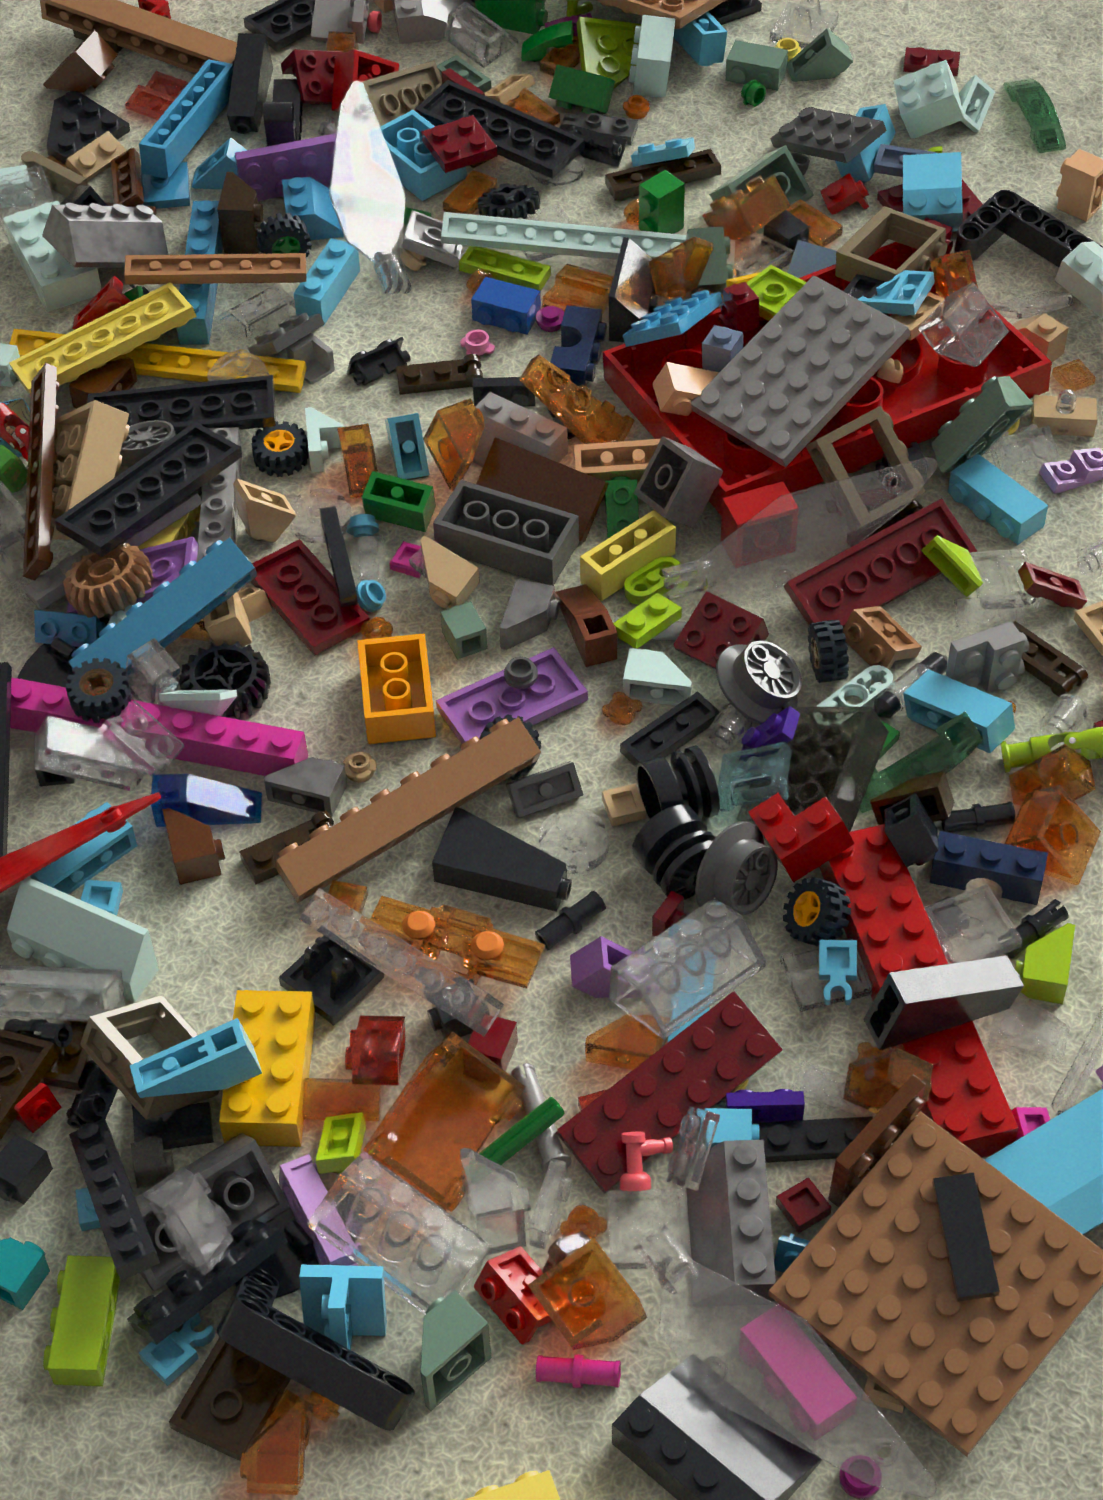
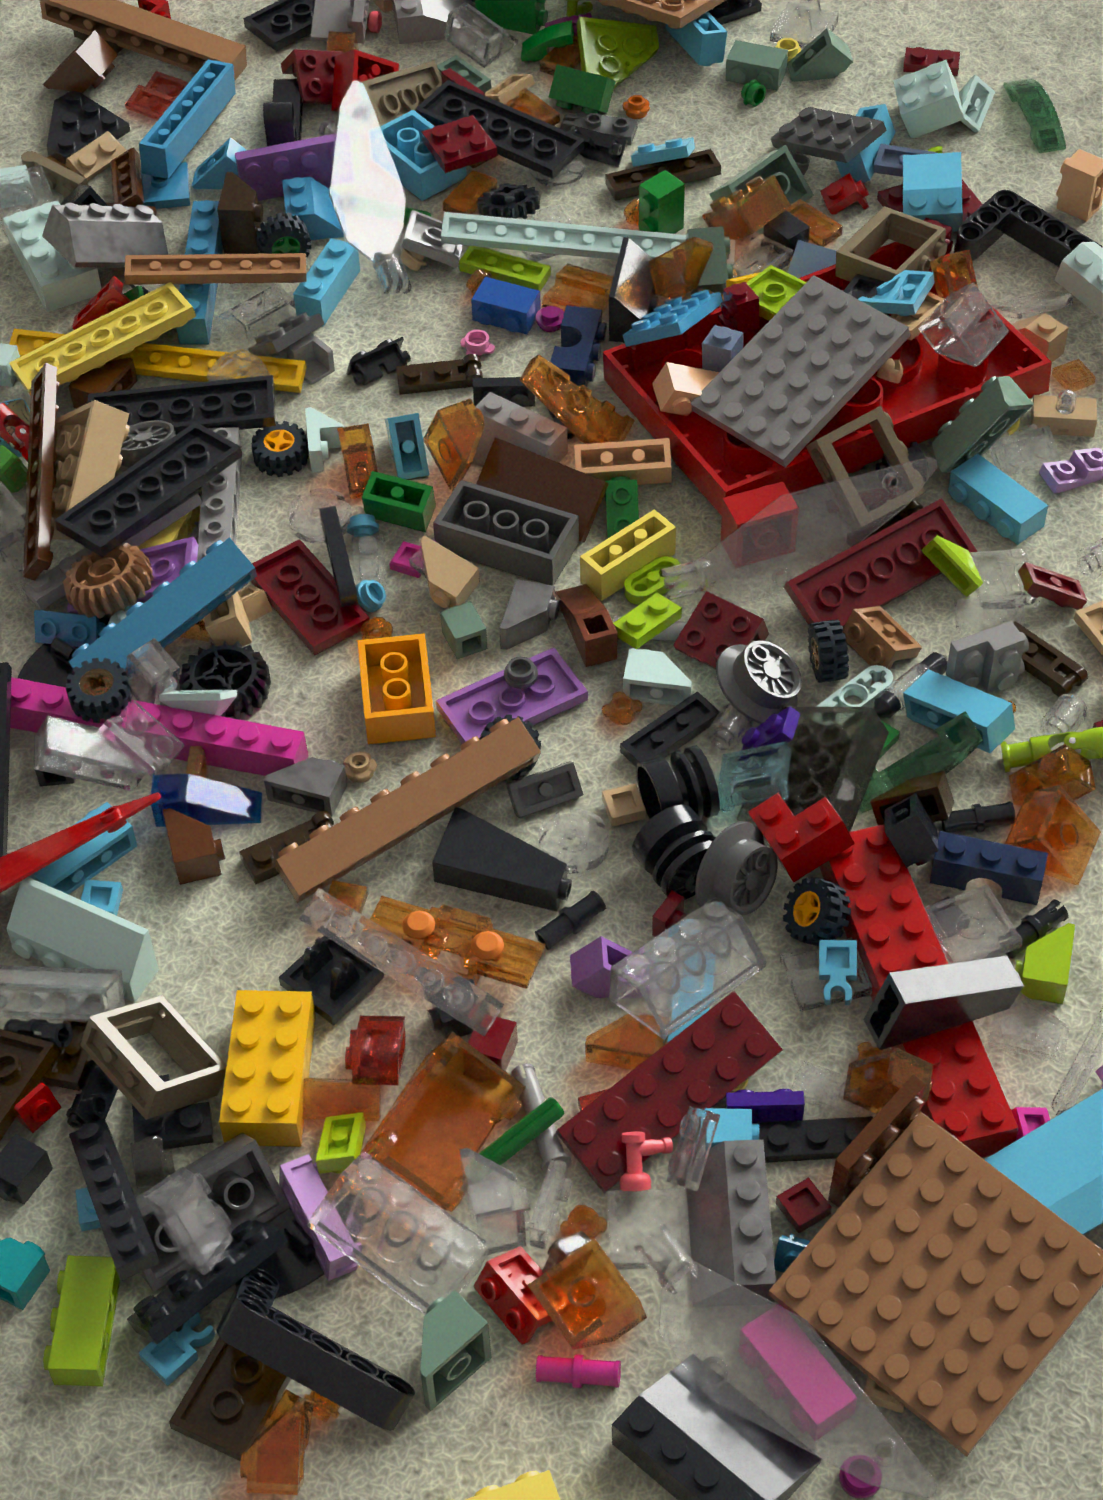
(197, 762): none -> clear orange tile
(199, 1064): medium azure slope -> none
(249, 83): black slope -> none
(262, 511): tan slope -> none
(343, 1301): medium azure bracket -> none
(652, 56): light aqua brick -> none
(678, 482): flat silver brick -> none
(965, 1237): black tile -> none

